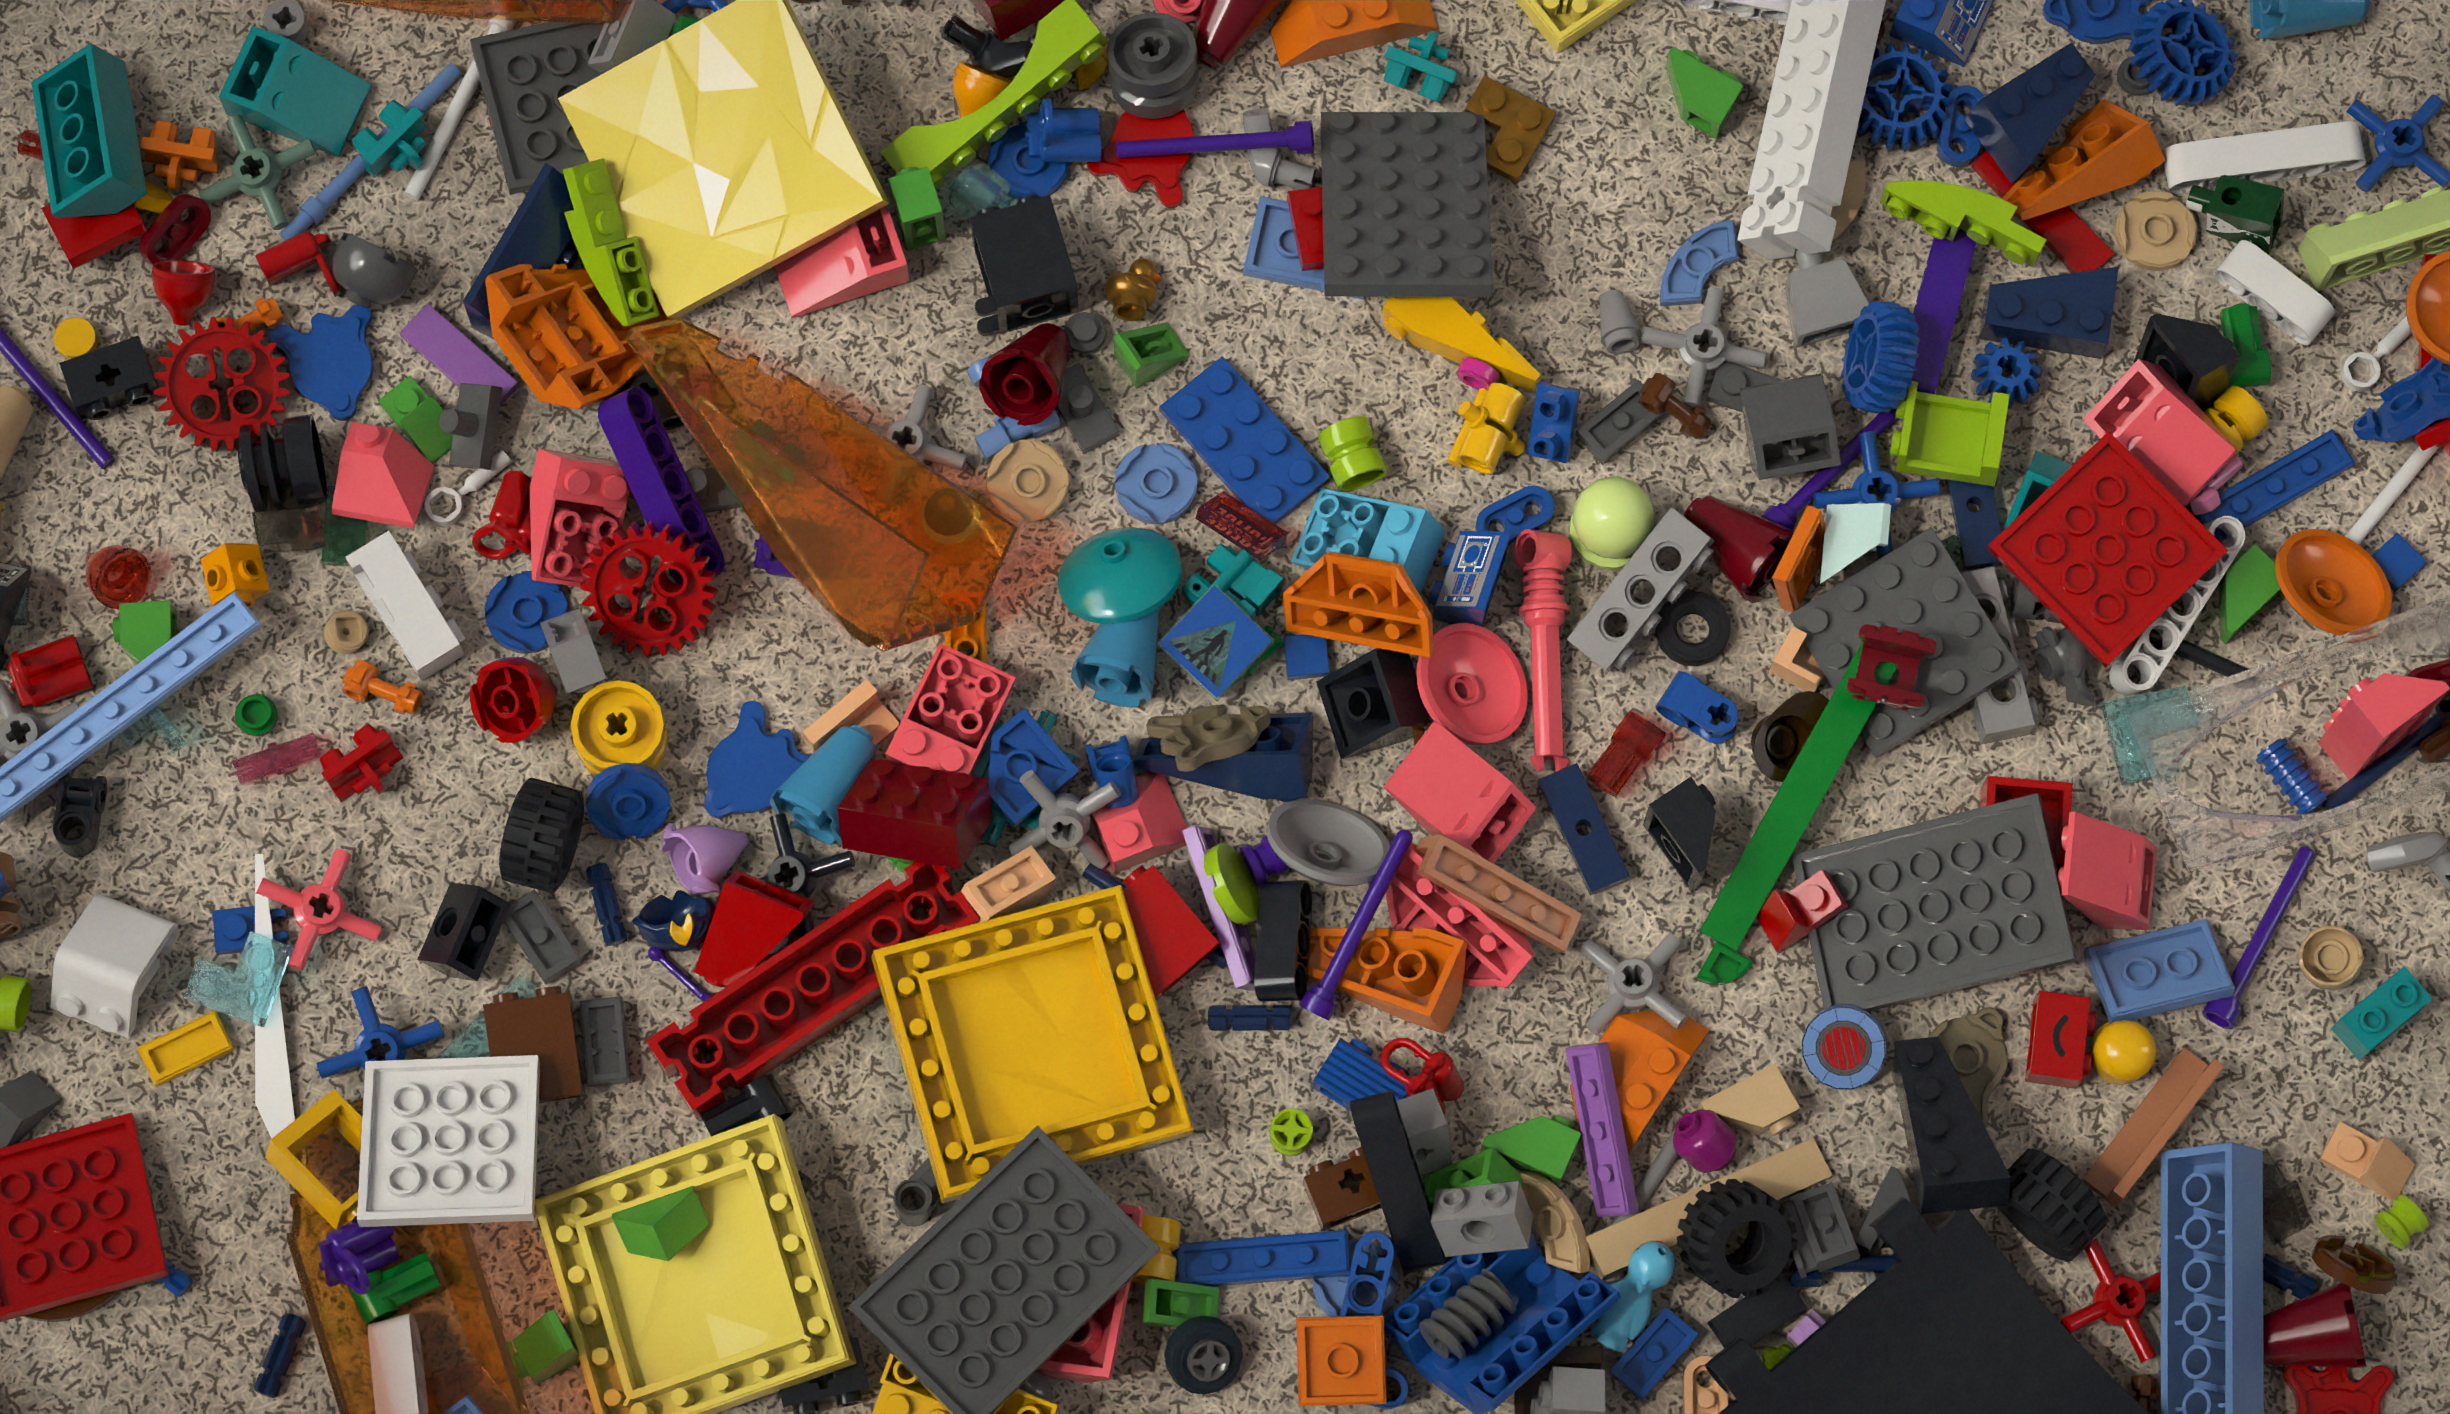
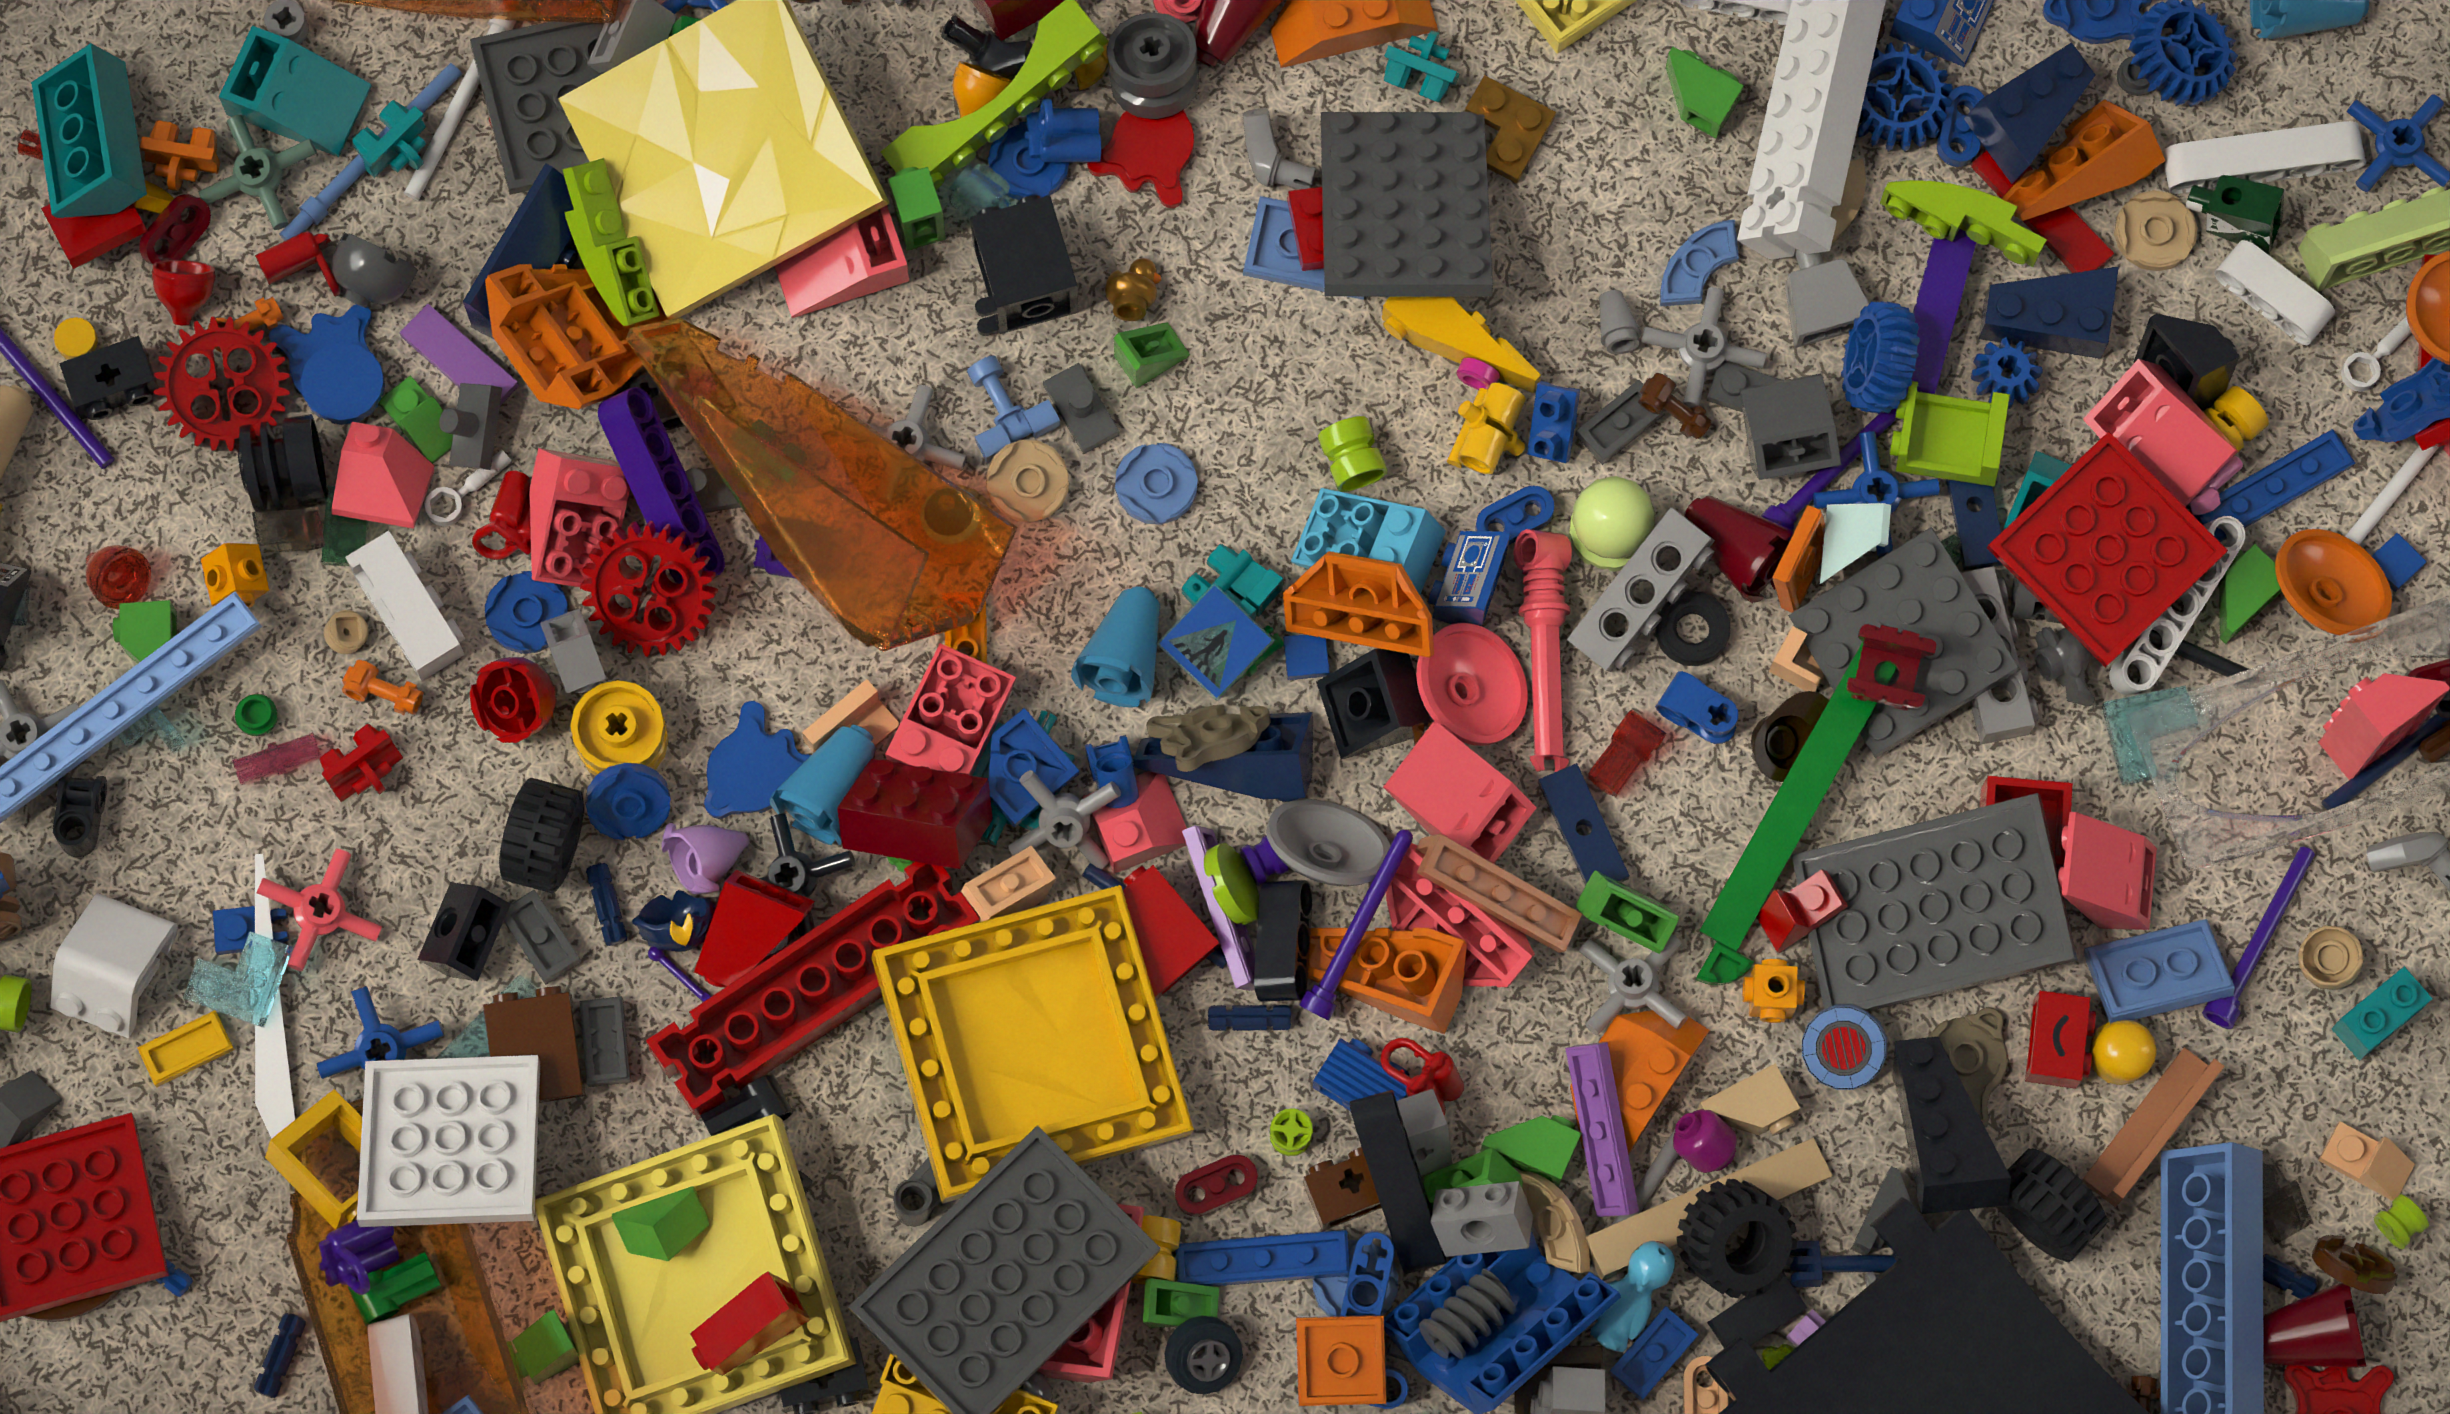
(49, 672): red piece -> none
(342, 383): none -> blue tile
(748, 1324): none -> red slope
(1027, 375): dark red cone -> none
(1085, 332): dark grey plate -> none
(1119, 575): teal dish -> none
(1214, 1183): none -> dark red plate
(1241, 525): clear red tile -> none
(1244, 442): blue plate -> none
(1296, 137): dark purple piece -> none
(1627, 912): none -> bright green brick
(1683, 828): black slope -> none
(1769, 1005): none -> light orange brick
(1821, 1231): dark grey plate -> none
(2108, 1309): red bar -> none
(2242, 327): green piece -> none
(2292, 776): blue piece -> none

